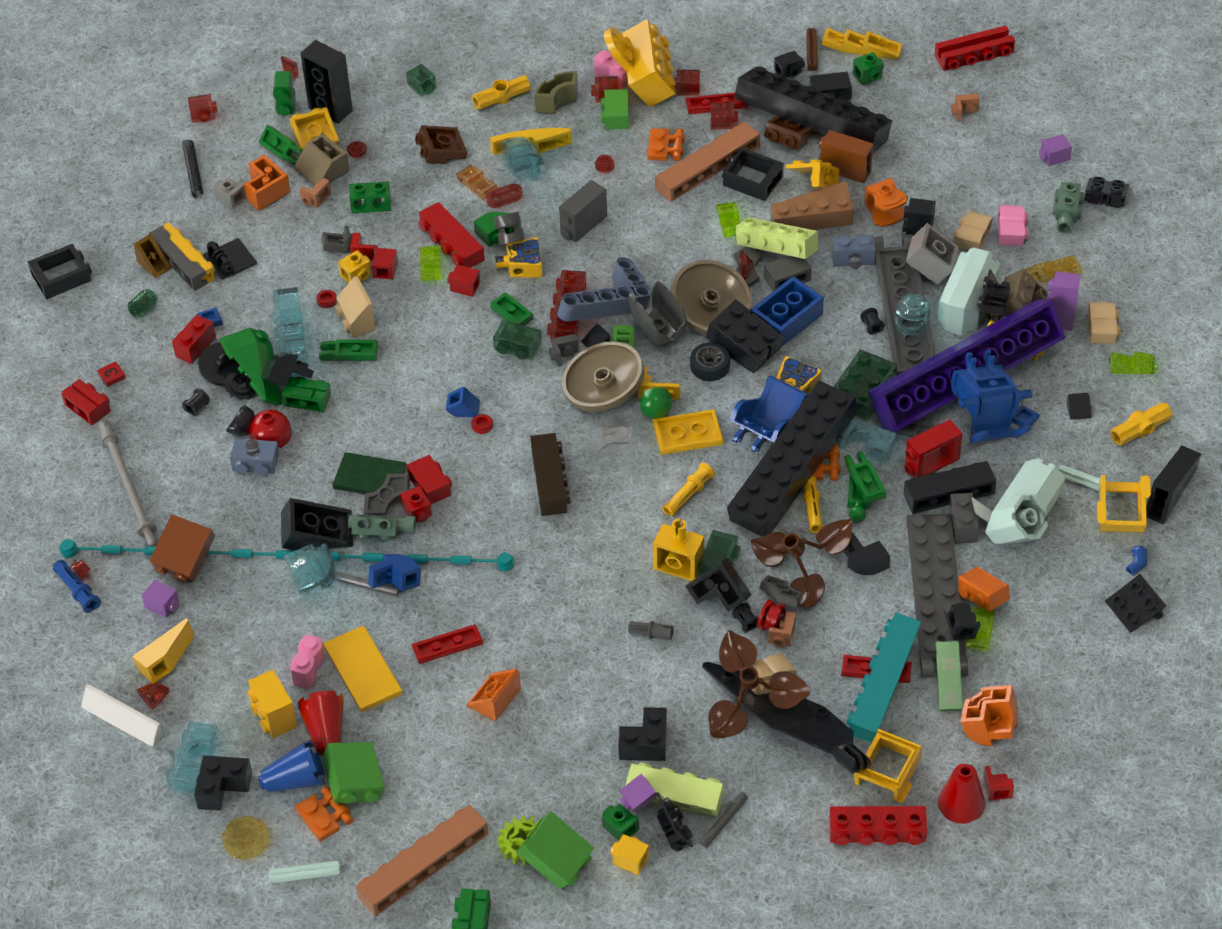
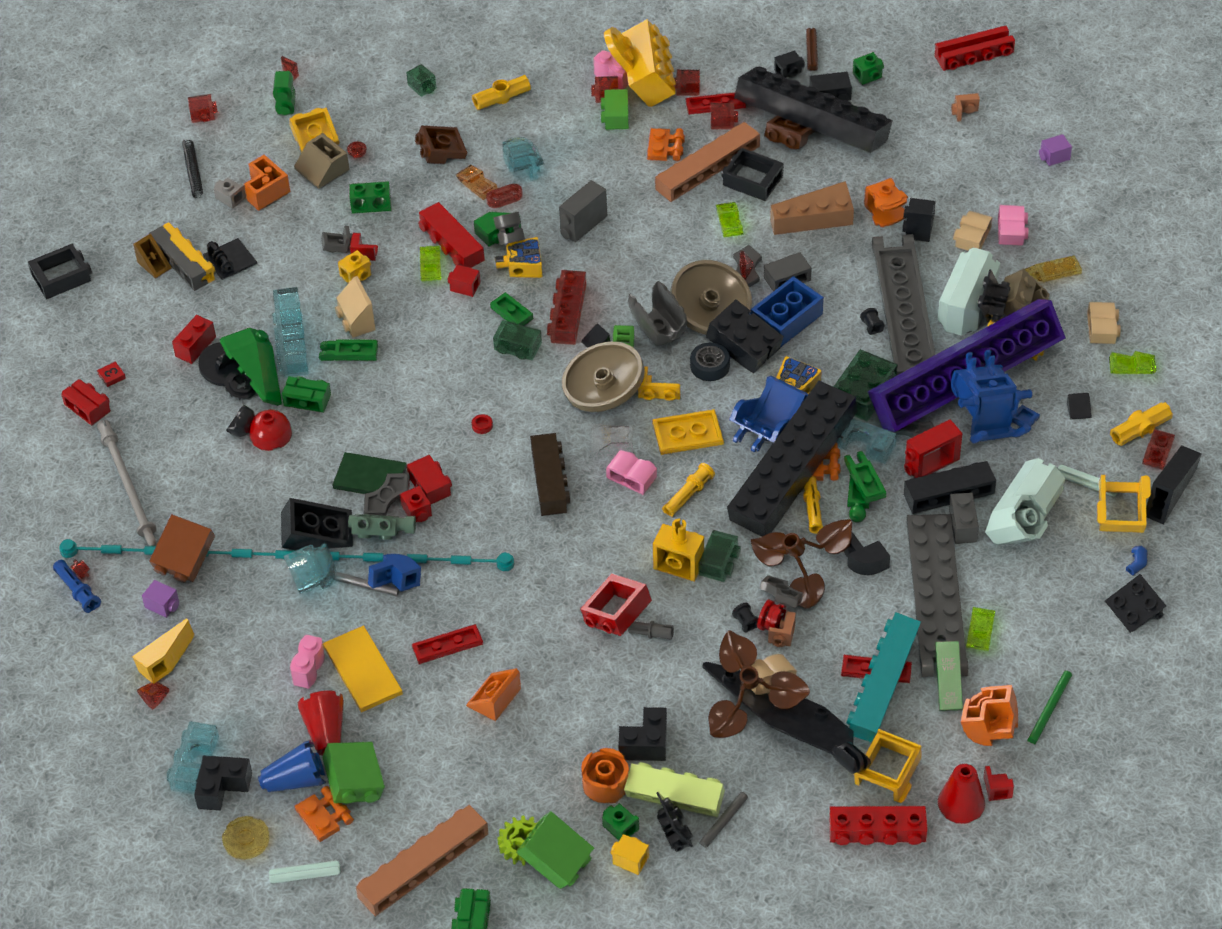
(121, 715): white slope -> none
(142, 303): clear green brick -> none
(197, 400): black bush -> none
(212, 315): blue tile -> none
(254, 456): sand blue piece -> none
(271, 704): yellow brick -> none
(279, 144): green hinge -> none
(281, 367): black brick -> none
(317, 195): nougat bracket -> none
(326, 299): red tile -> none
(327, 80): black brick -> none
(384, 263): red brick -> none
(462, 403): blue brick -> none
(543, 138): yellow slope -> none
(555, 92): olive brick -> none
(562, 346): dark grey bracket -> none
(604, 163): clear red plate -> none
(604, 775): none -> orange brick
(607, 300): sand blue beam -> none
(631, 472): none -> bright pink brick
(636, 598): none -> red window
(637, 794): medium lavender brick -> none
(656, 403): green hair -> none
(720, 580): black brick -> none
(777, 237): yellowish green brick -> none
(821, 173): yellow bracket -> none
(848, 154): dark orange brick -> none
(853, 251): sand blue piece -> none
(859, 44): yellow slope -> none
(912, 308): clear light blue helmet -> none
(932, 254): light grey brick -> none
(962, 622): black brick -> none
(981, 510): white sticker -> none
(983, 589): orange brick -> none
(1050, 706): none -> green bar
(1064, 297): medium lavender wedge -> none
(1067, 207): sand green brick -> none
(1115, 189): black hinge -> none
(1158, 449): none -> clear red slope

